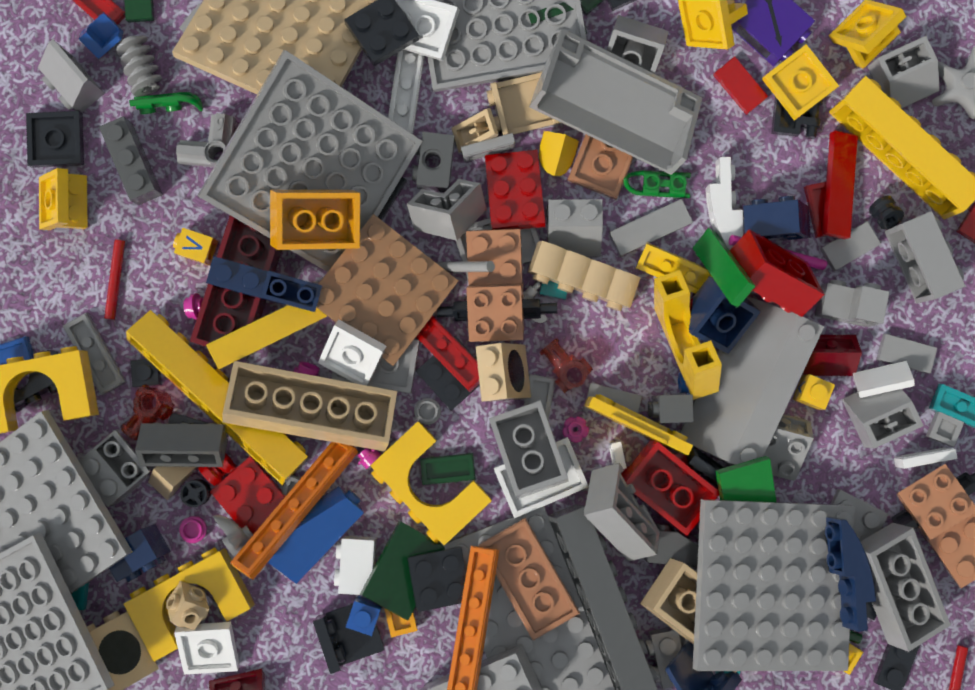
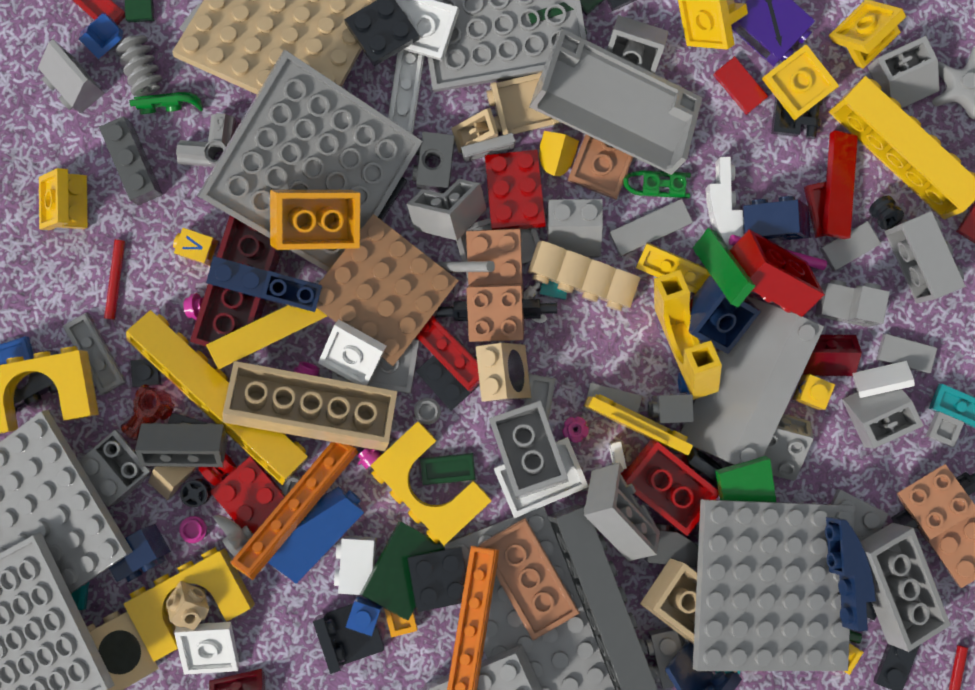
(55, 139): black plate -> none
(563, 365): clear red connector -> none
(925, 457): white tile -> none

